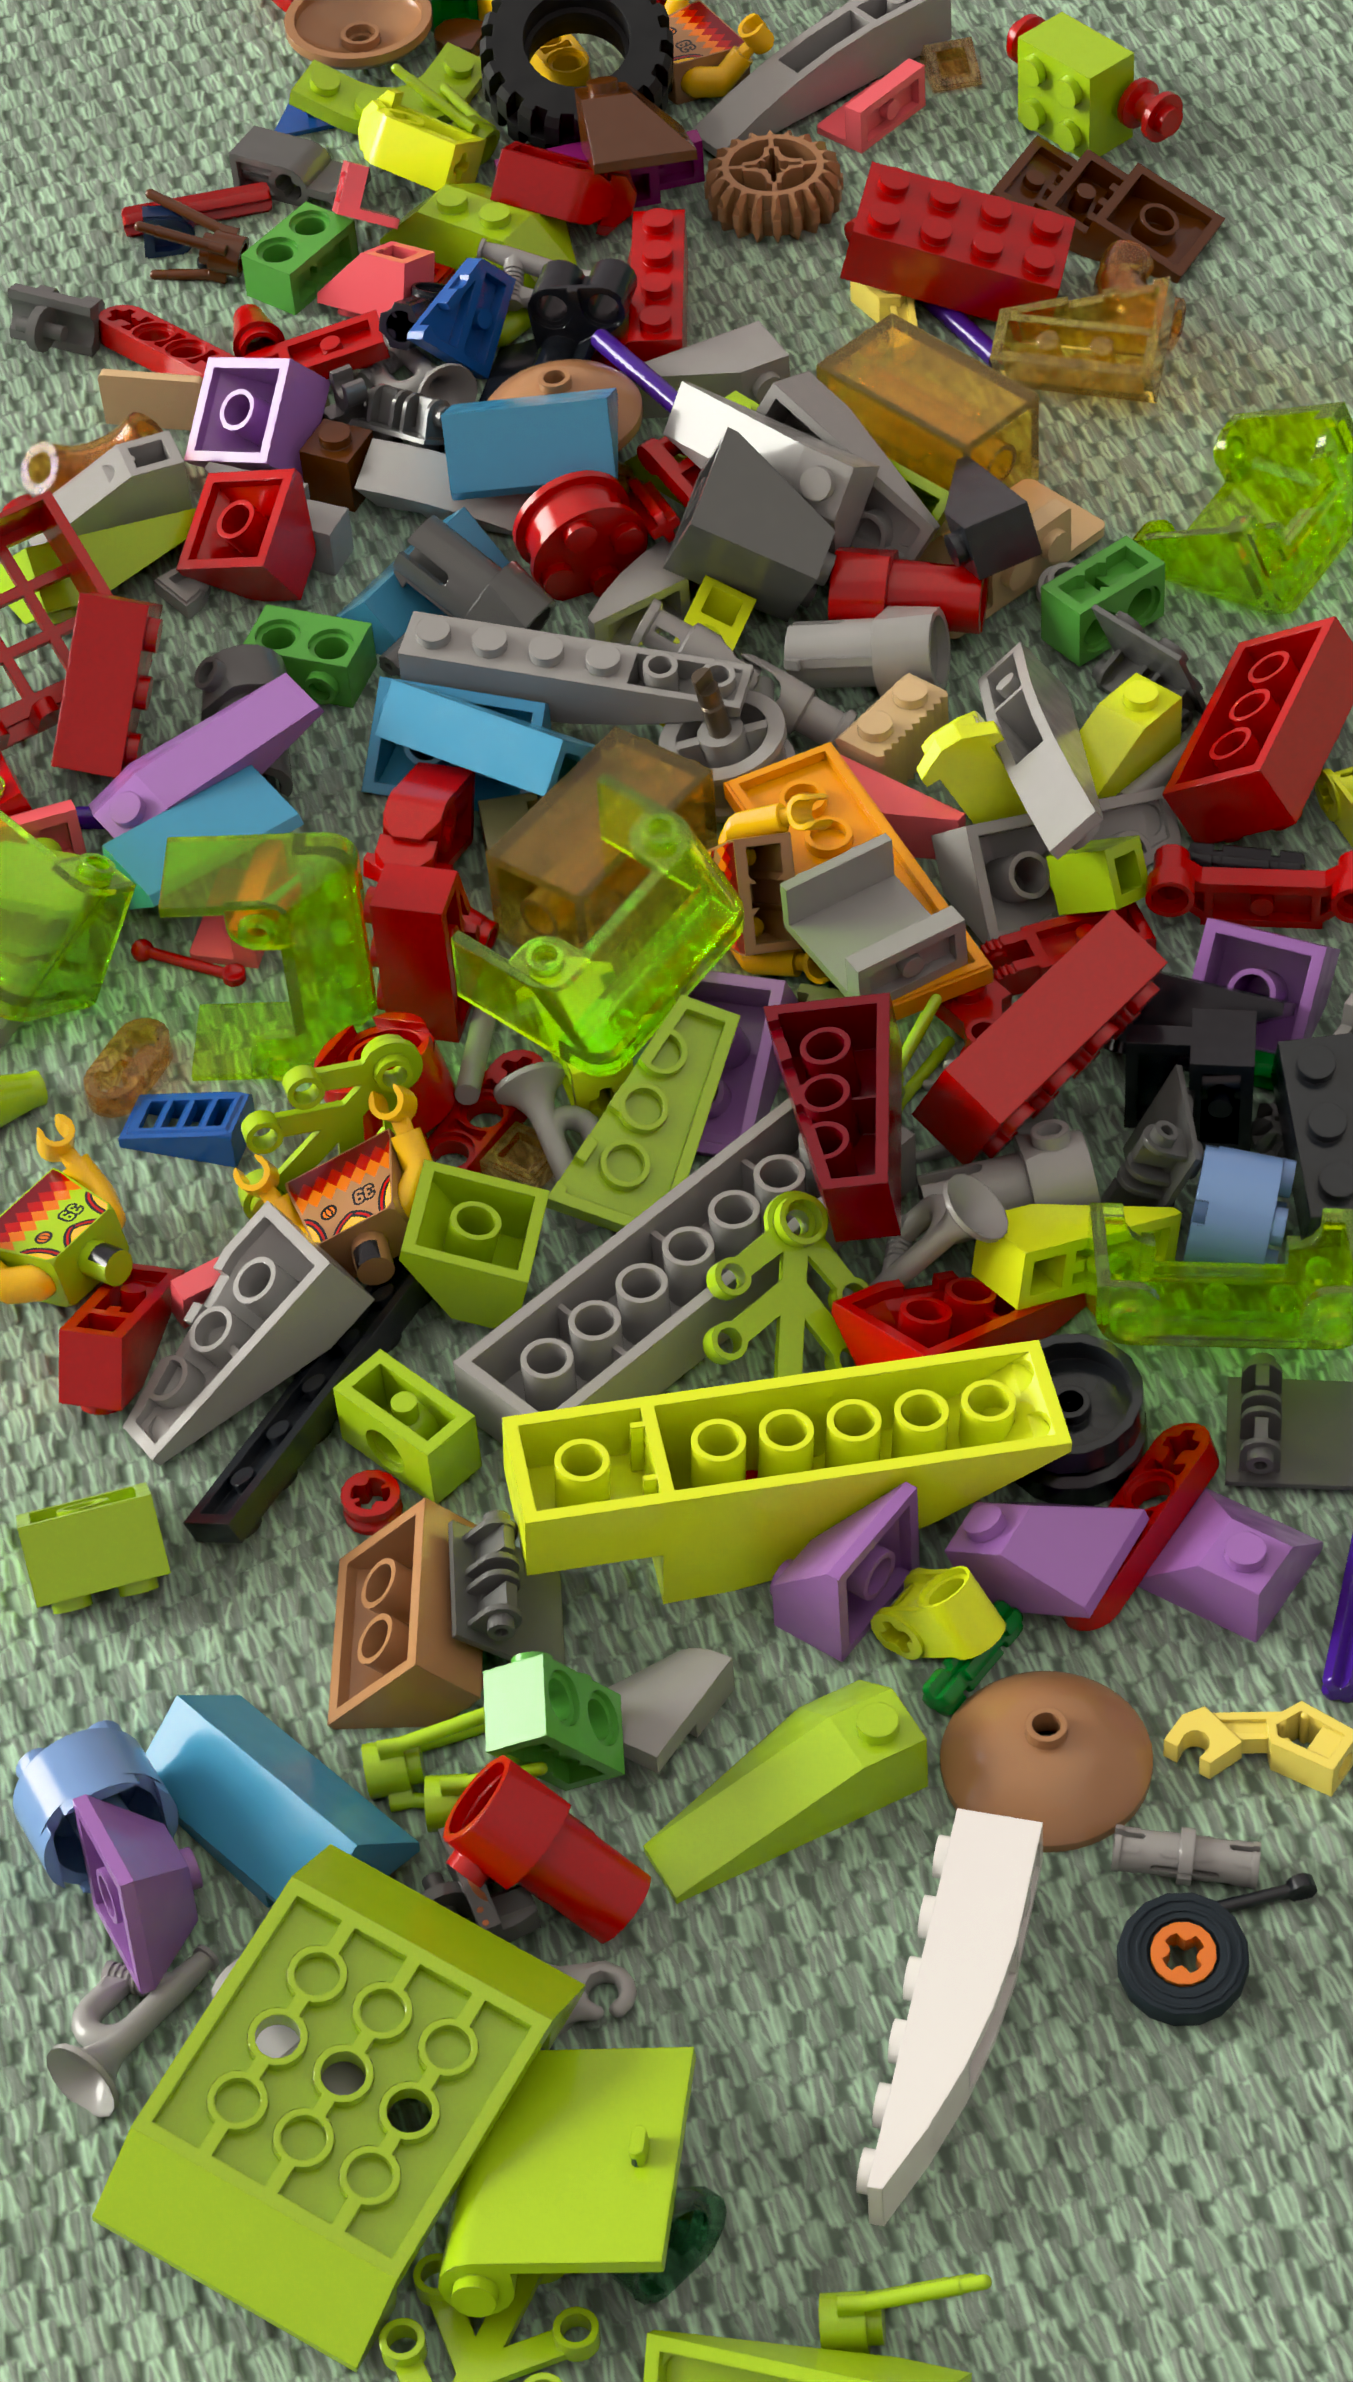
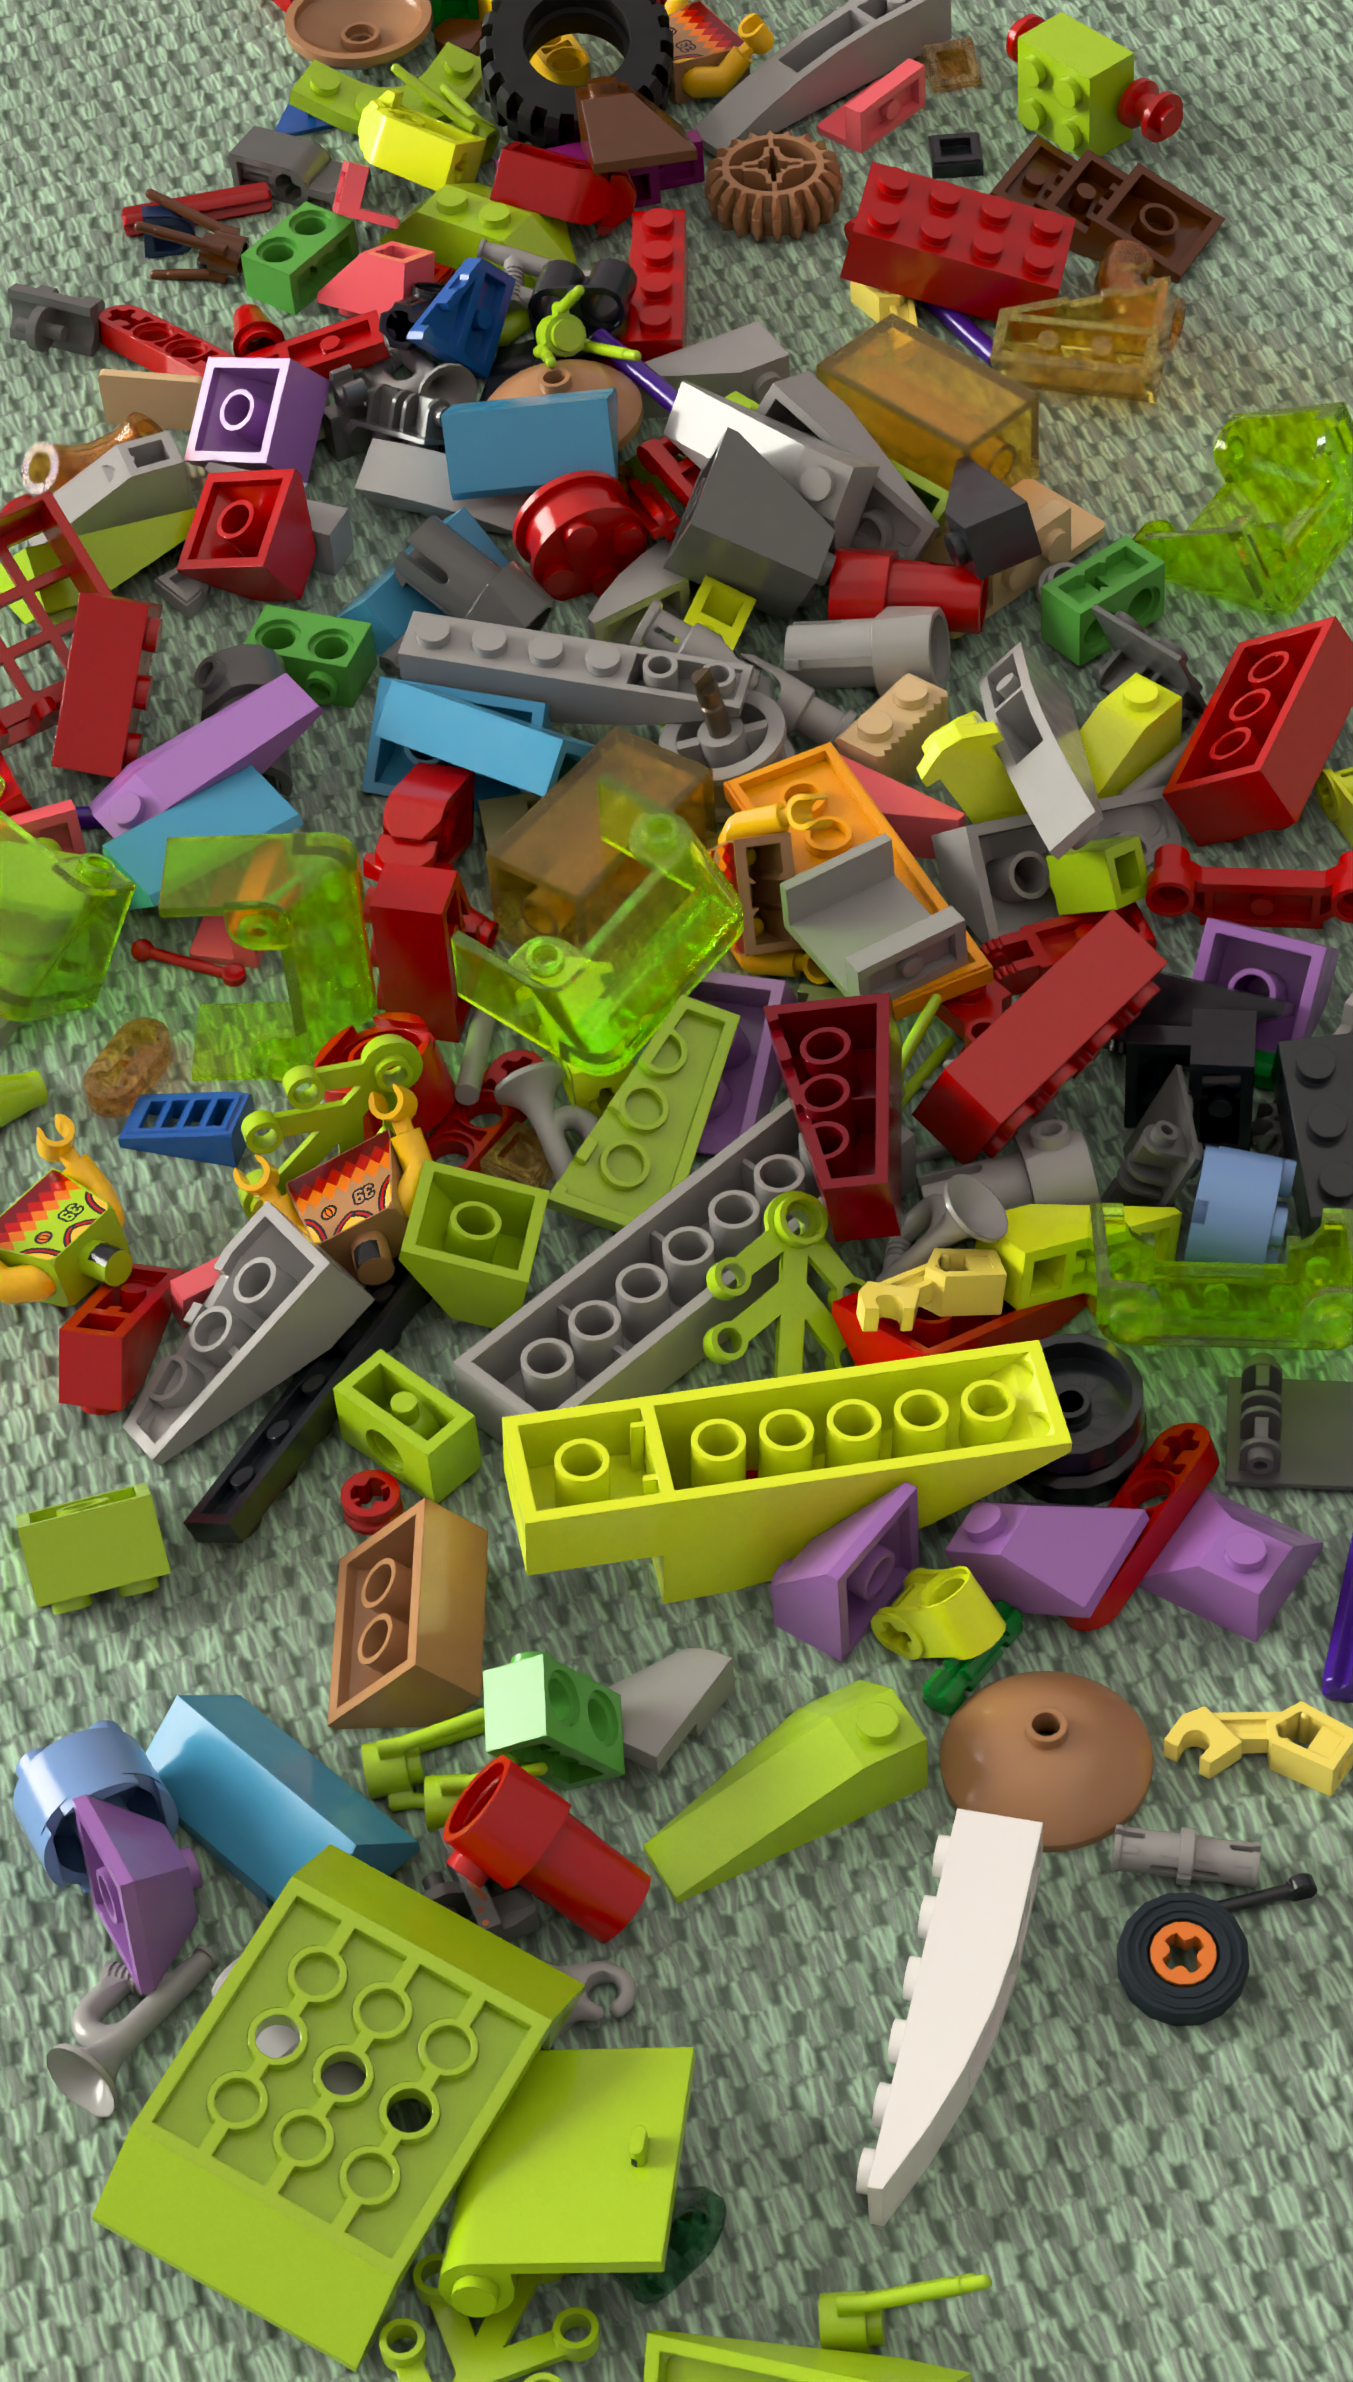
(333, 463): reddish brown brick -> none
(495, 1599): dark grey hinge -> none
(565, 335): none -> lime plant
(948, 1285): none -> light yellow piece
(955, 155): none -> black tile
(1244, 857): black axle -> none

